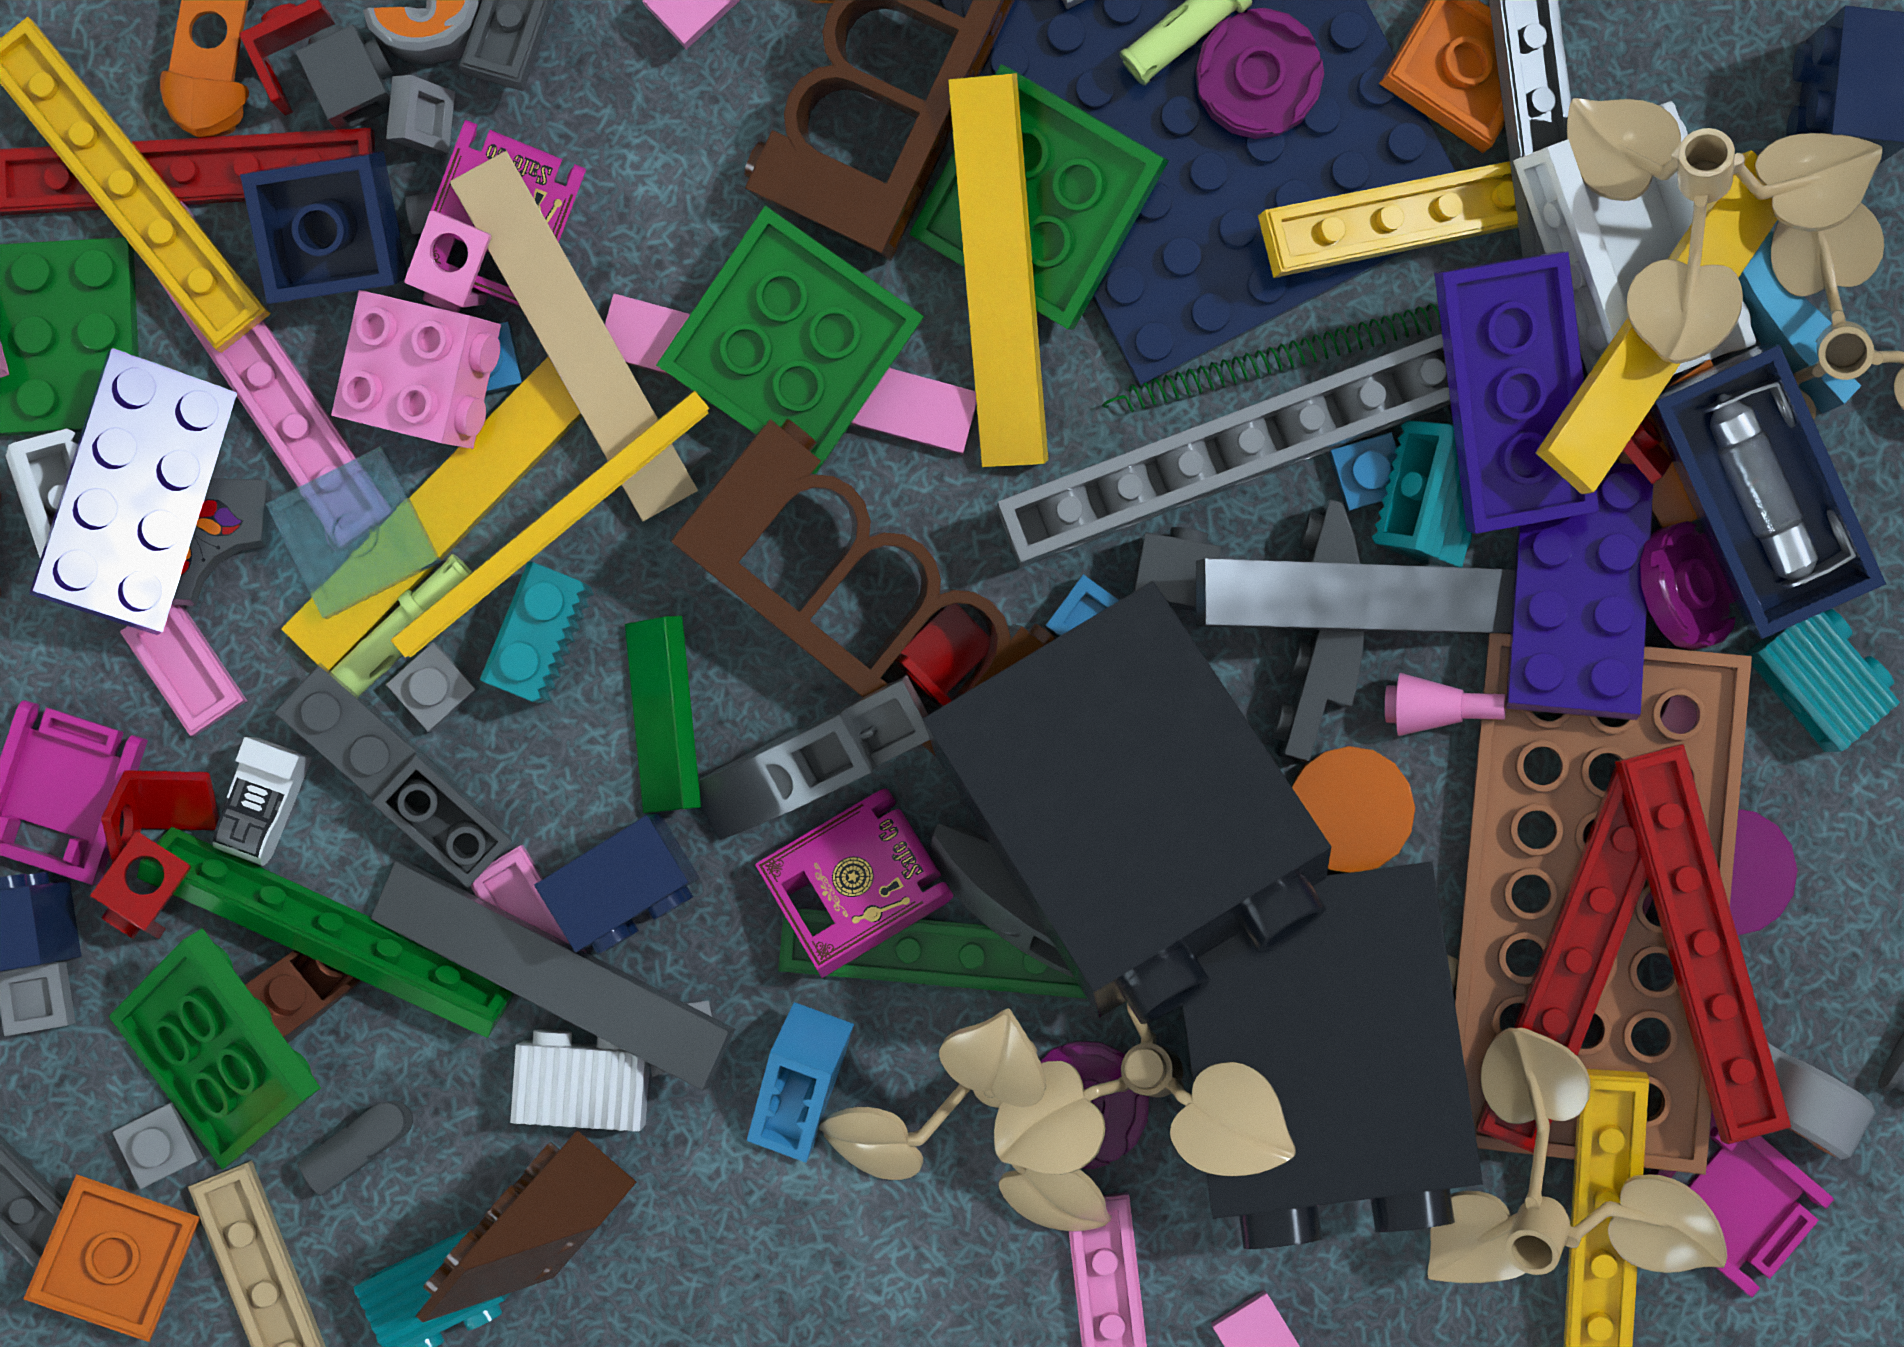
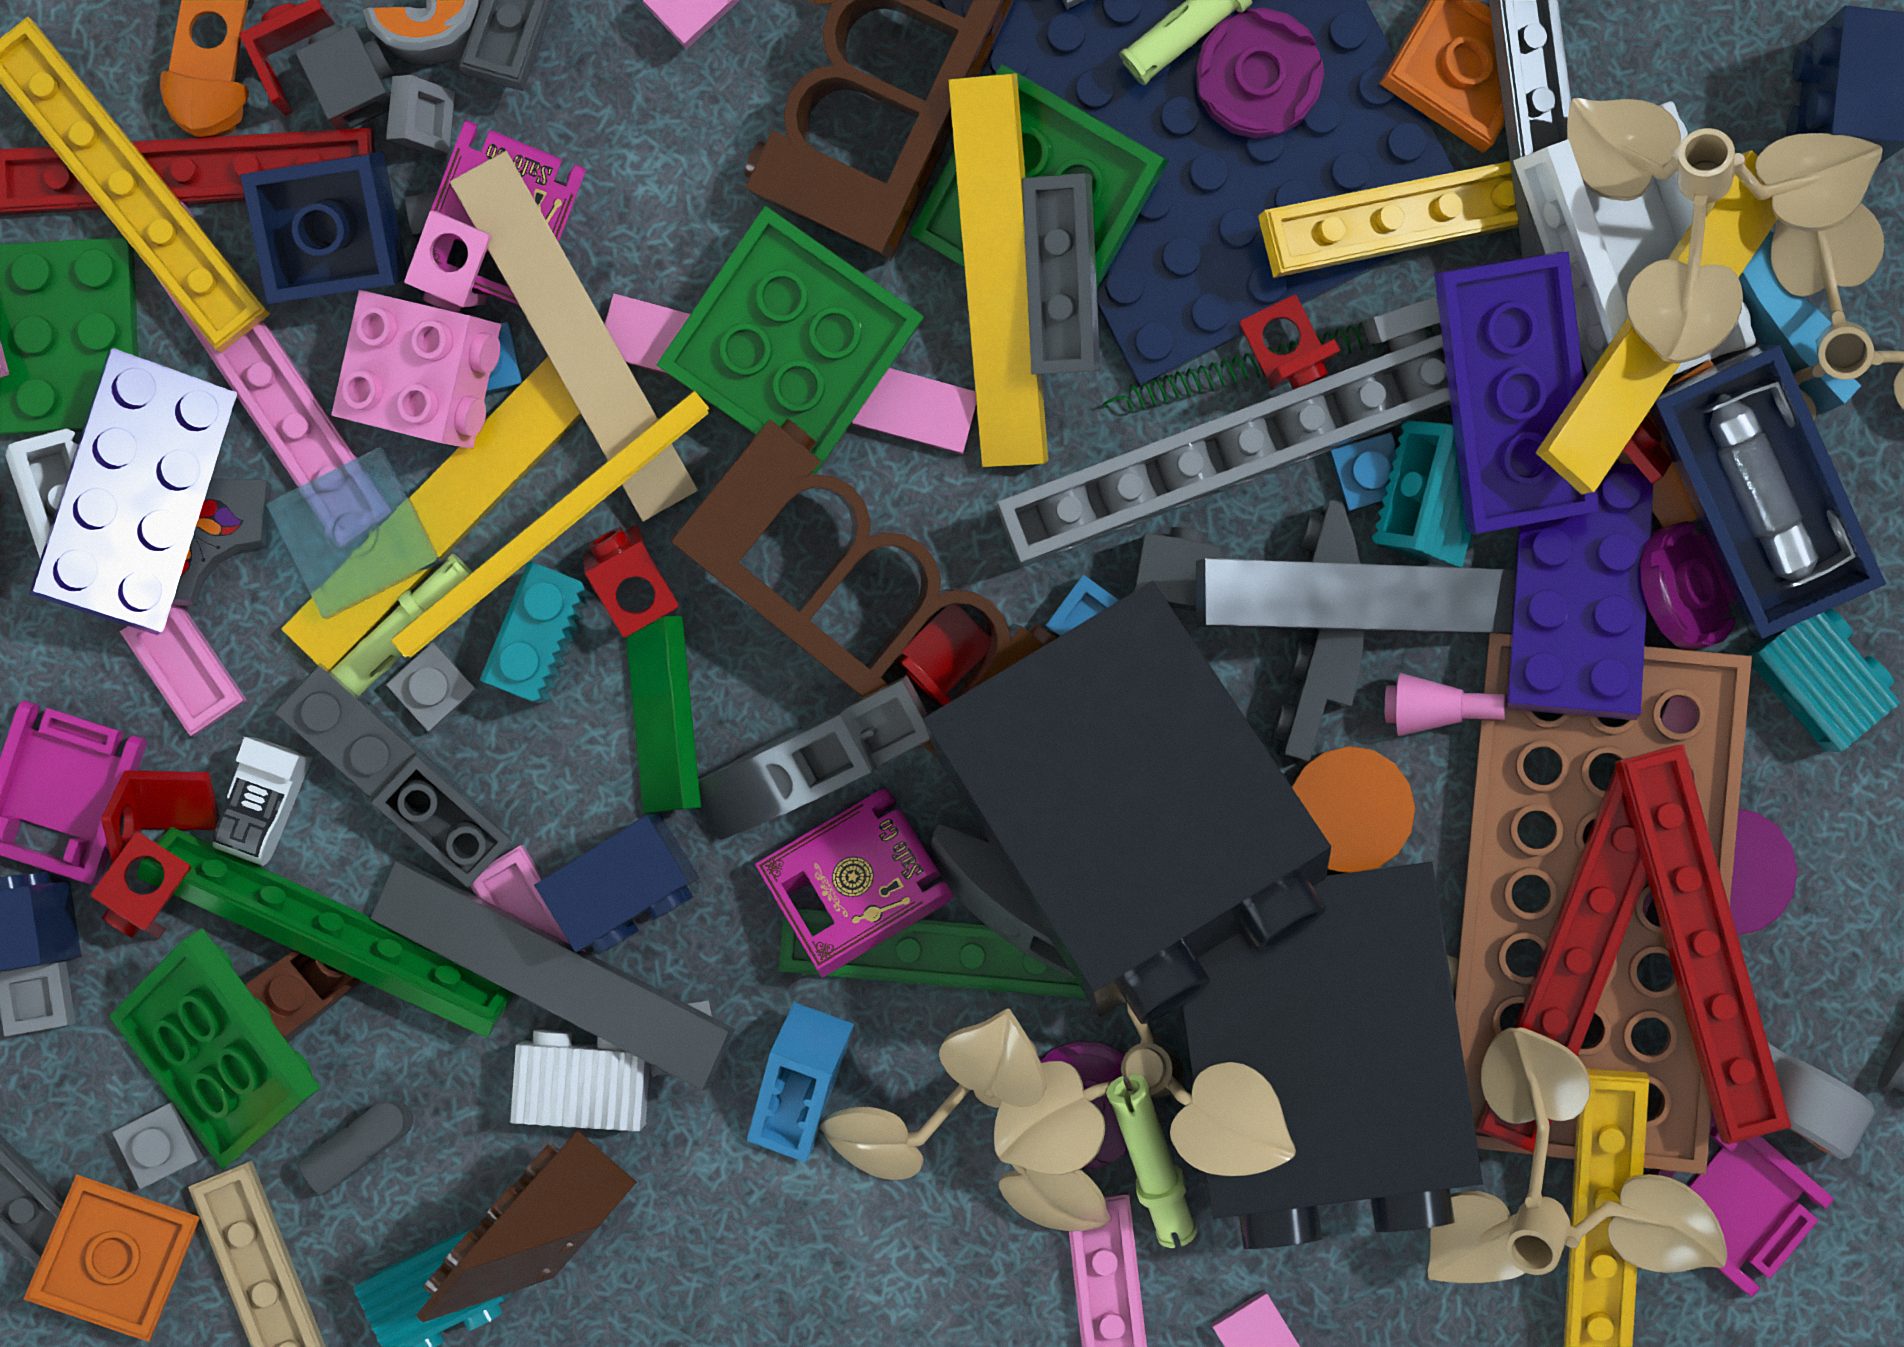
(620, 556): none -> red bracket
(1061, 274): none -> dark grey plate
(1158, 1181): none -> yellowish green pin
(1302, 365): none -> red bracket
(1403, 325): none -> light grey plate

